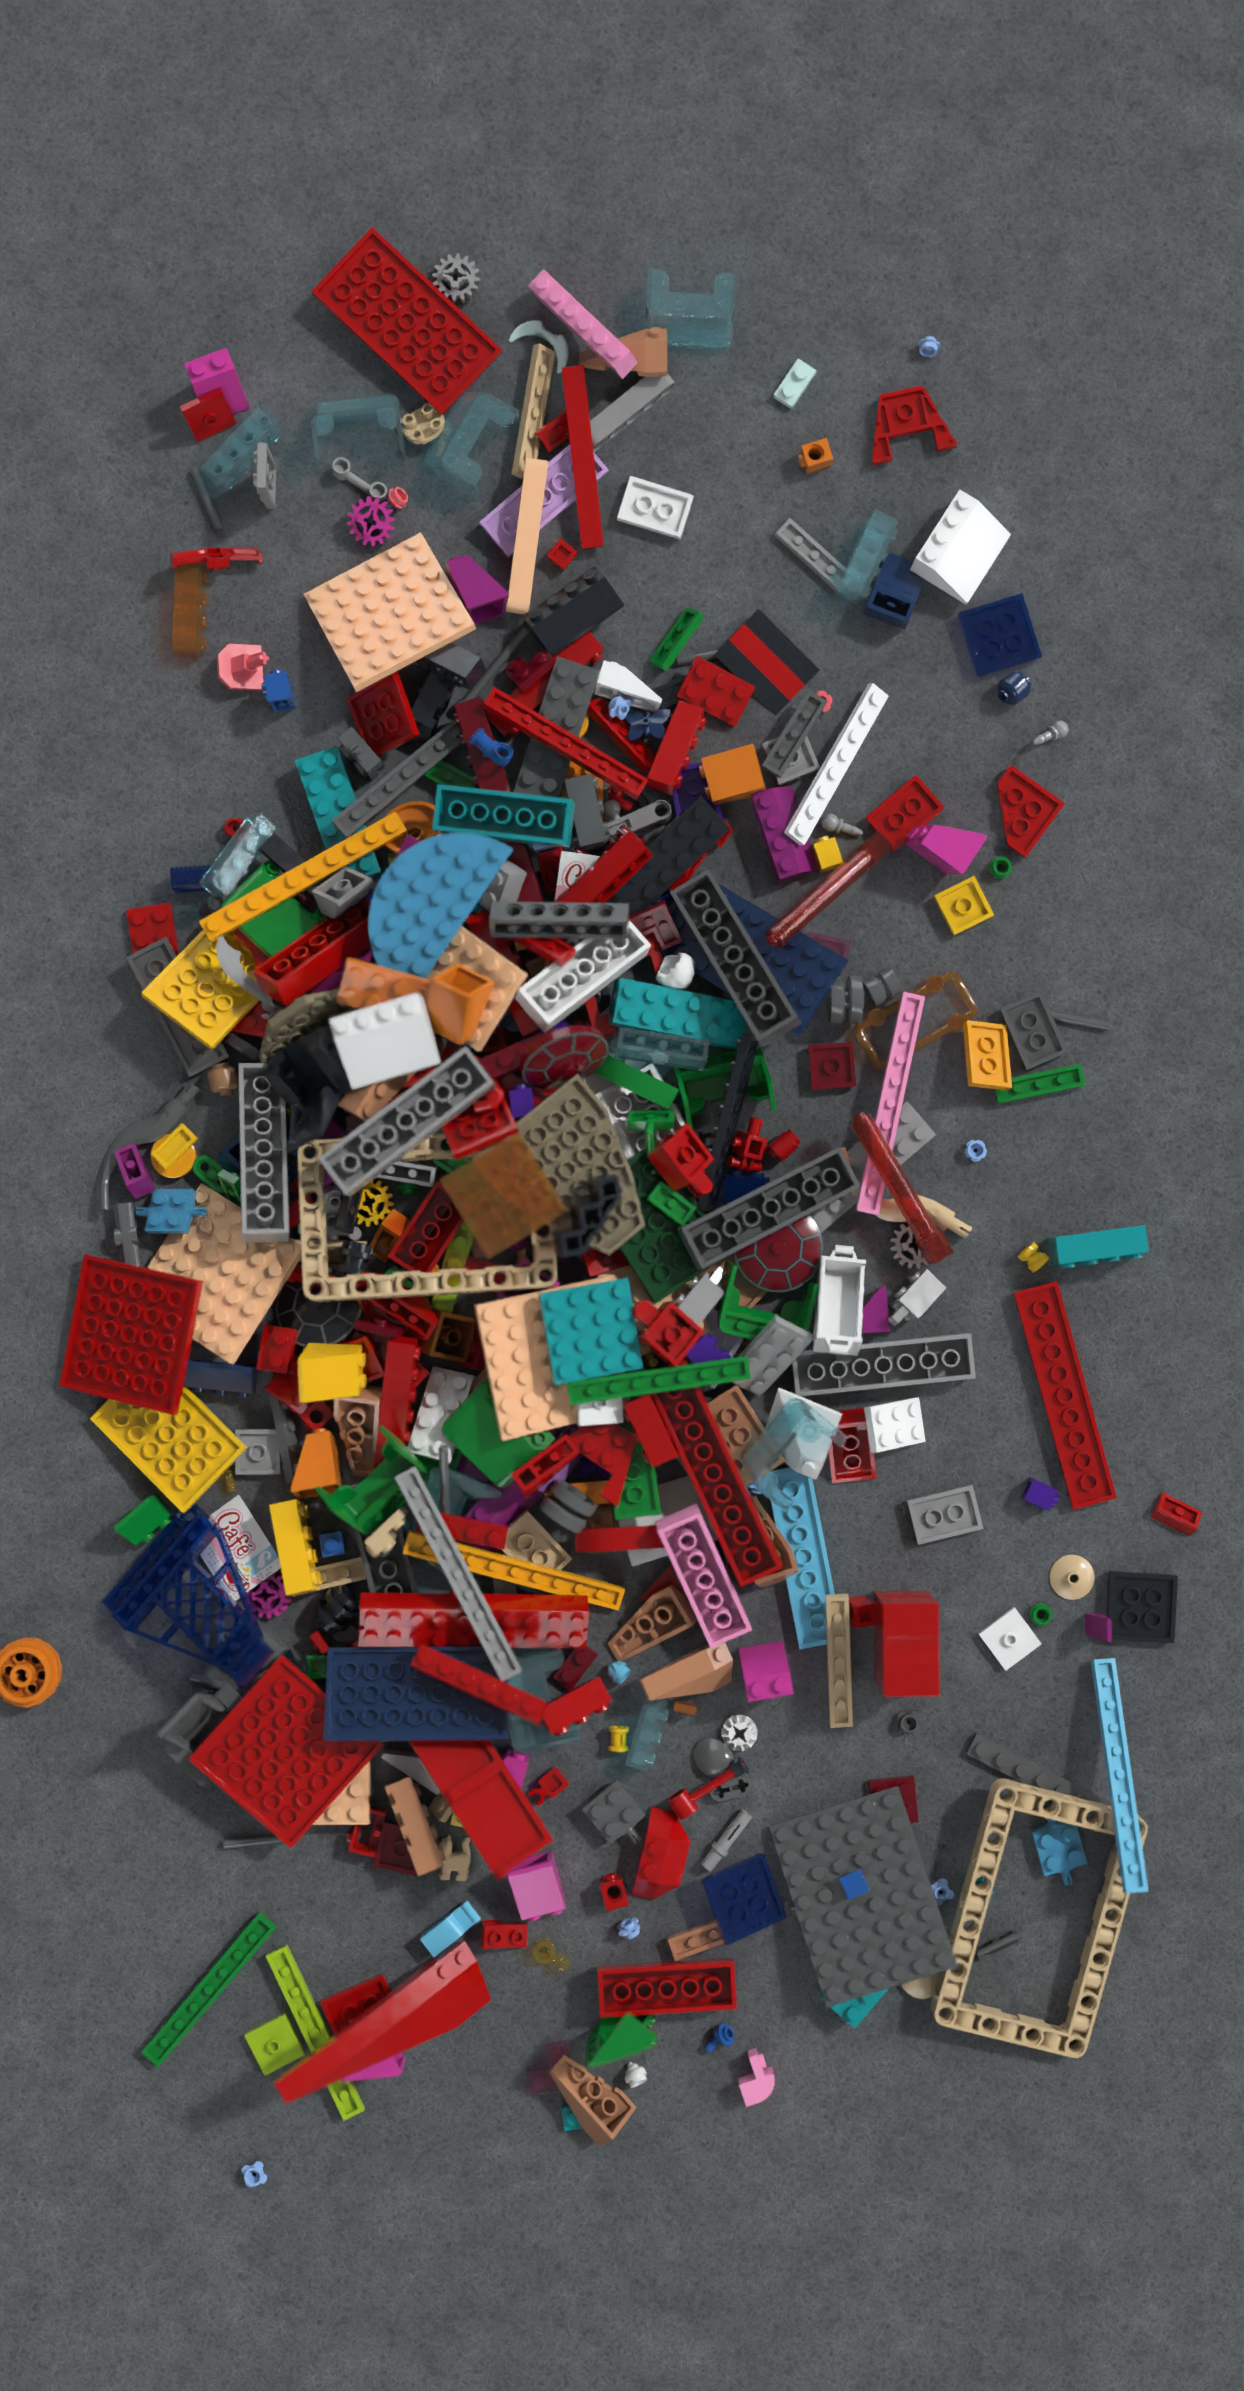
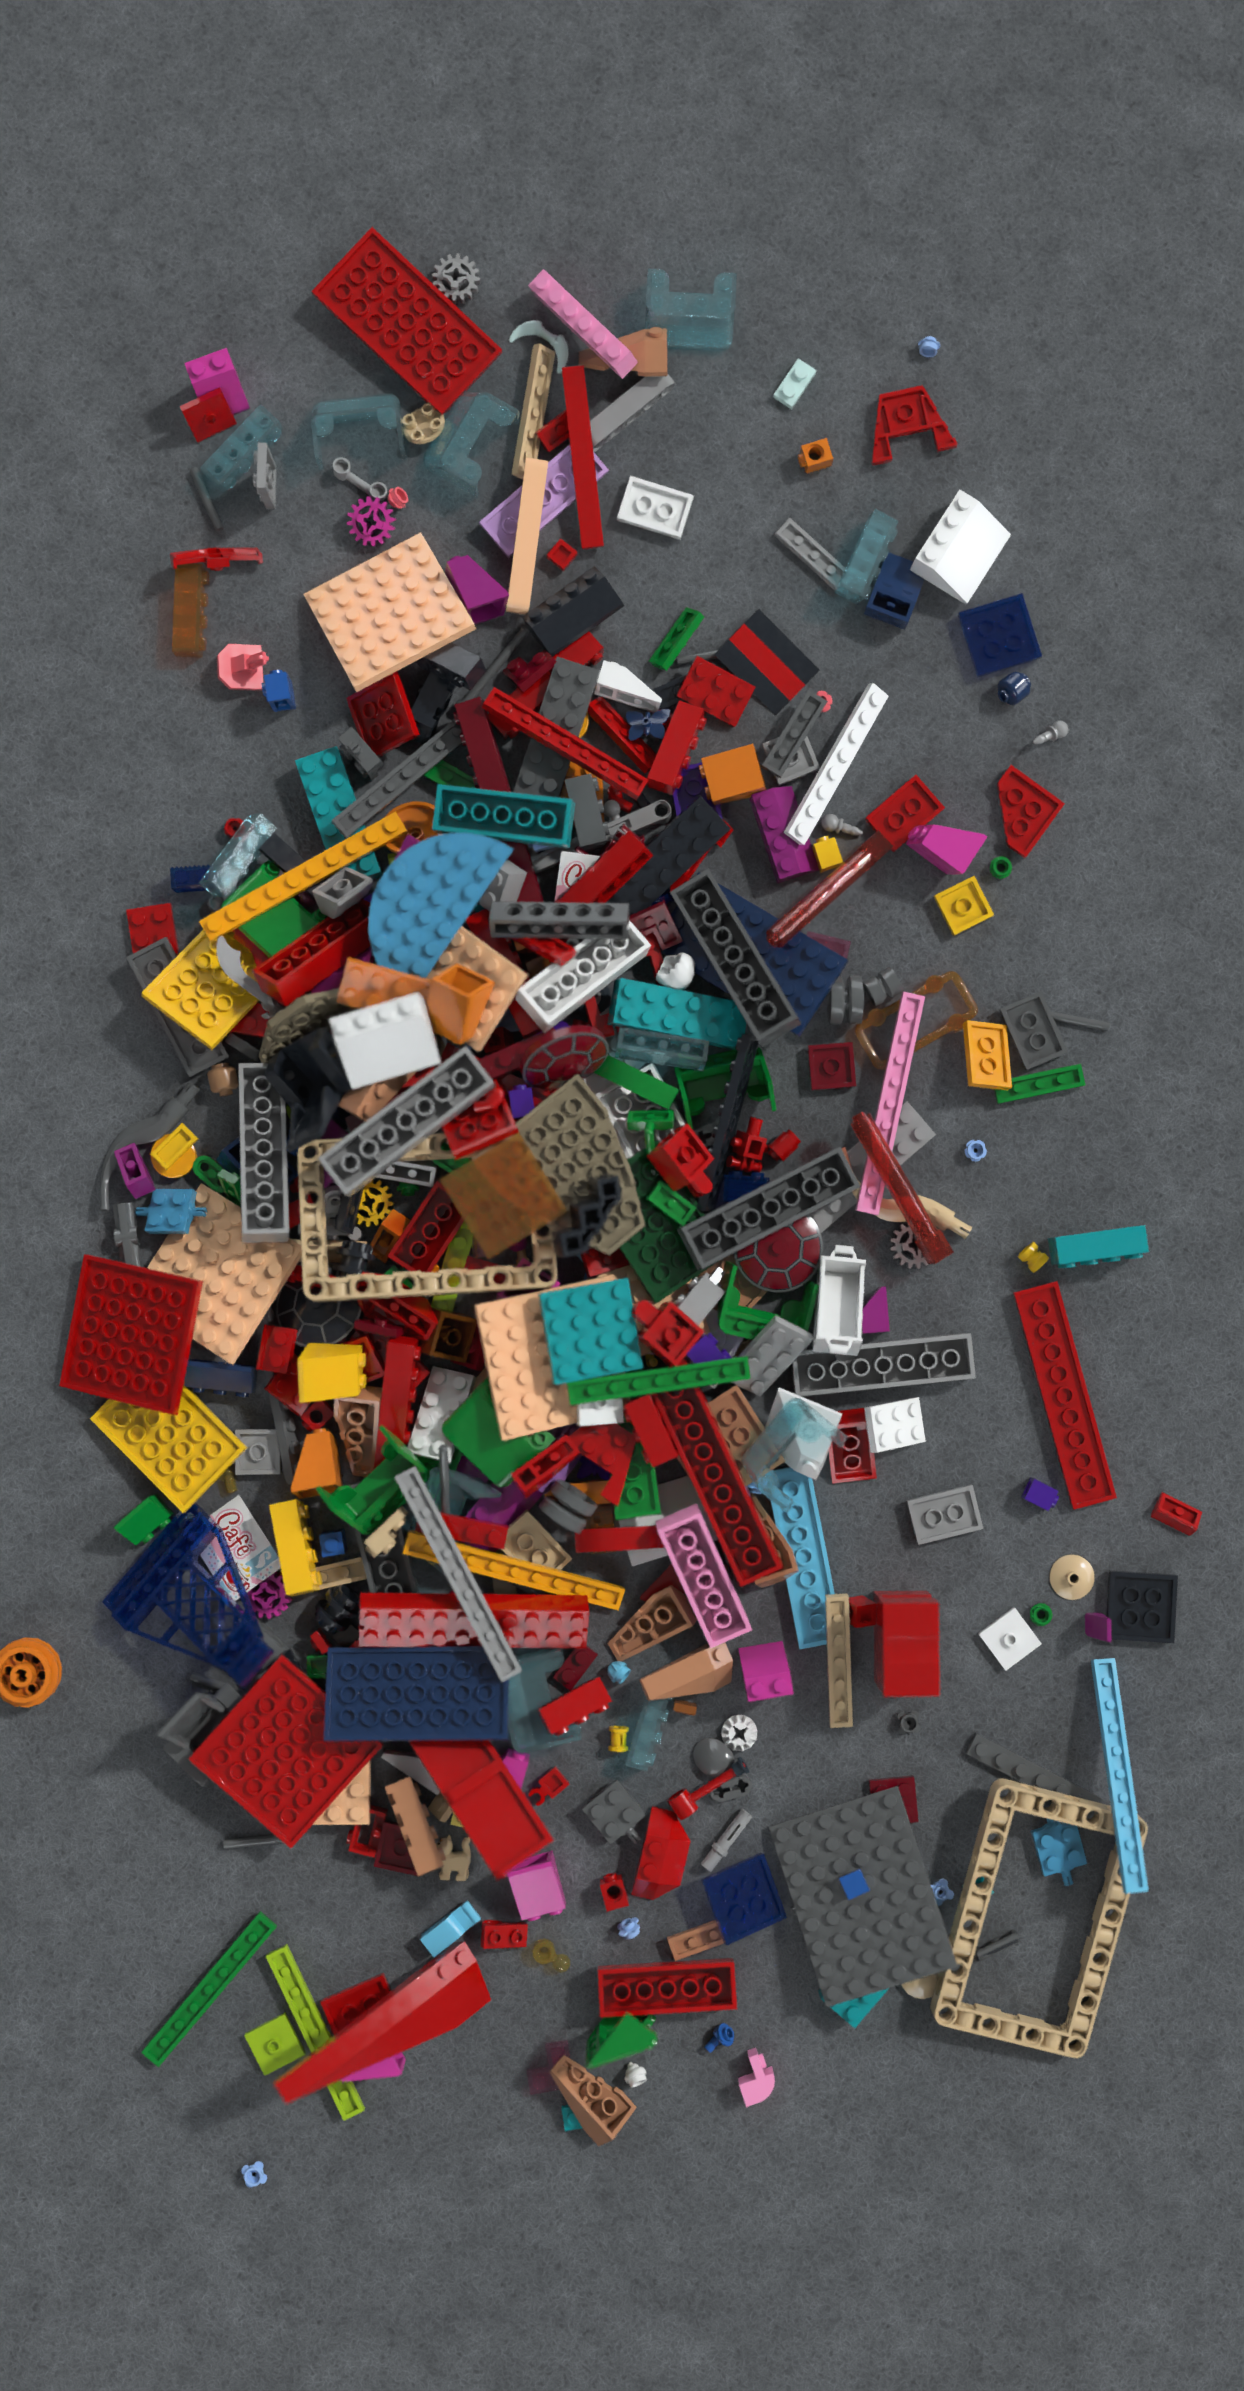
(479, 1685): red brick -> none
(489, 748): blue connector -> none
(549, 867): red slope -> none
(619, 707): light blue plate -> none
(916, 1298): hinge -> none

